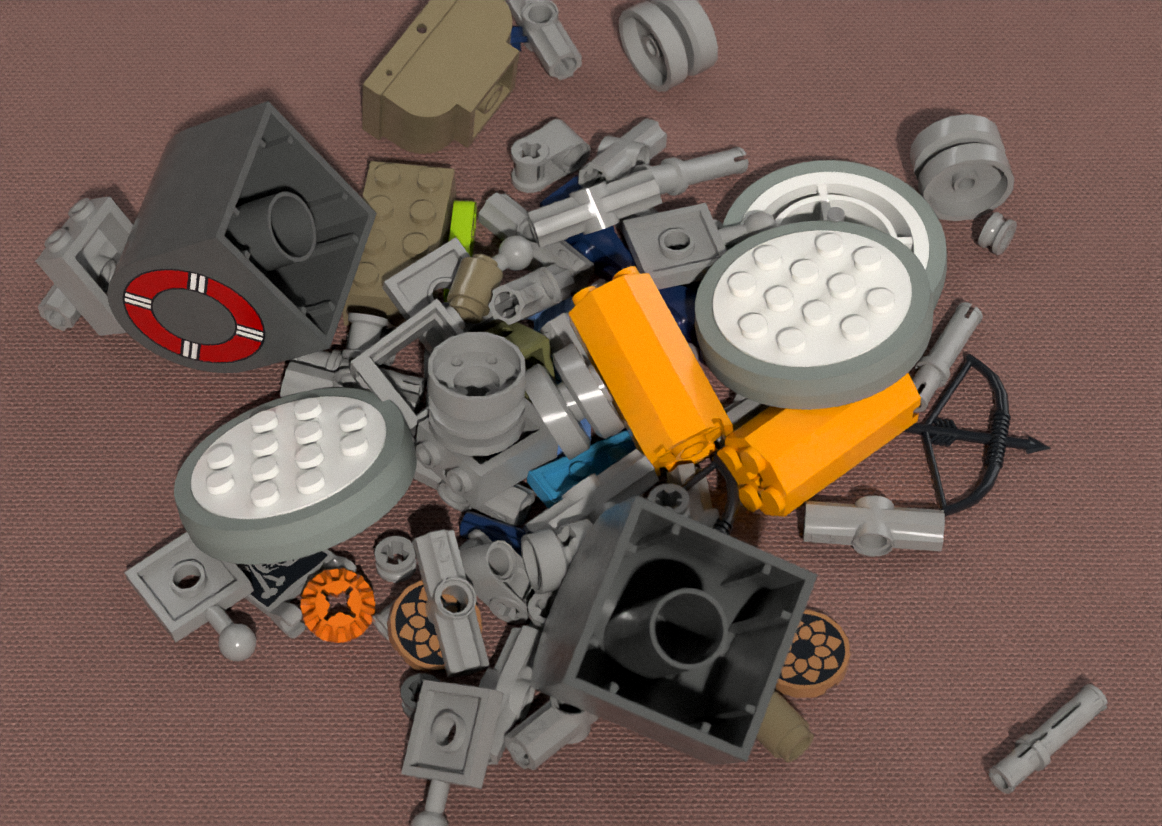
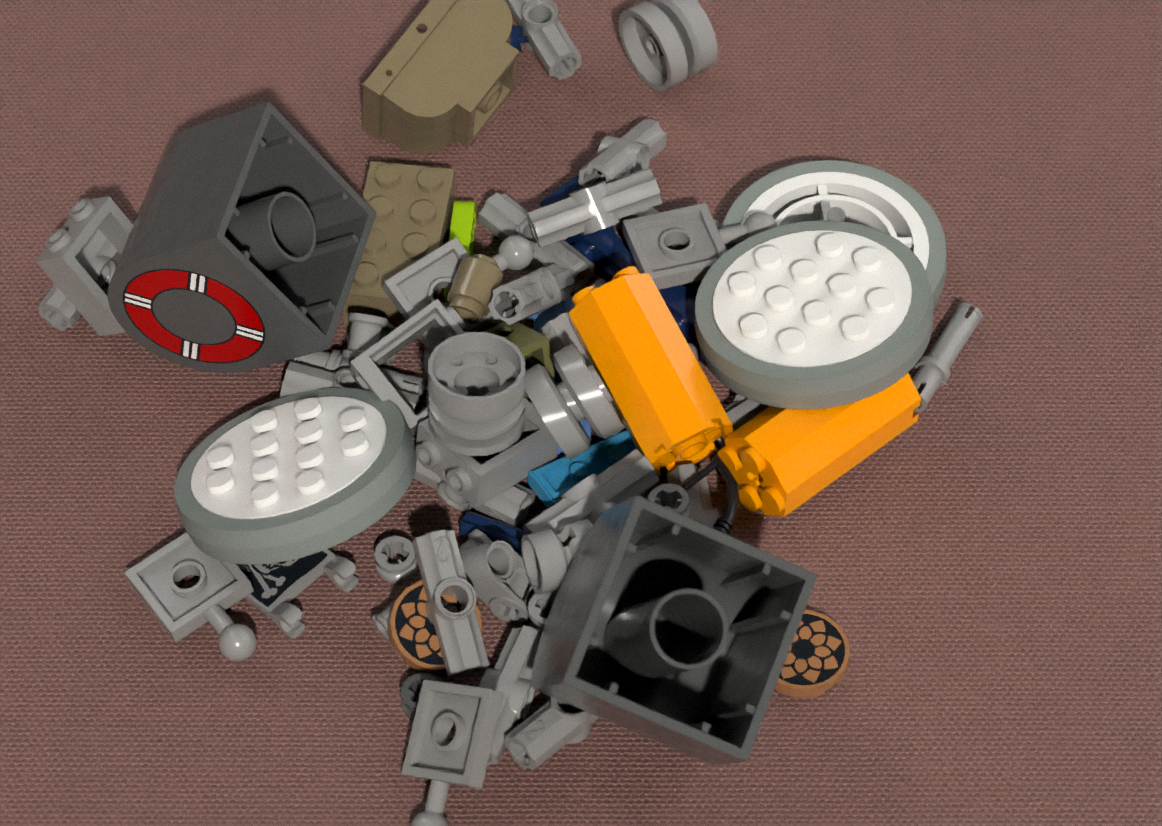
(340, 627): orange gear -> none
(547, 156): light grey piece -> none
(676, 175): light grey pin -> none
(784, 730): dark tan brick -> none
(873, 526): light grey piece -> none
(946, 433): black piece -> none
(962, 167): light grey wheel -> none
(997, 233): light grey bush -> none
(1034, 750): light grey pin -> none

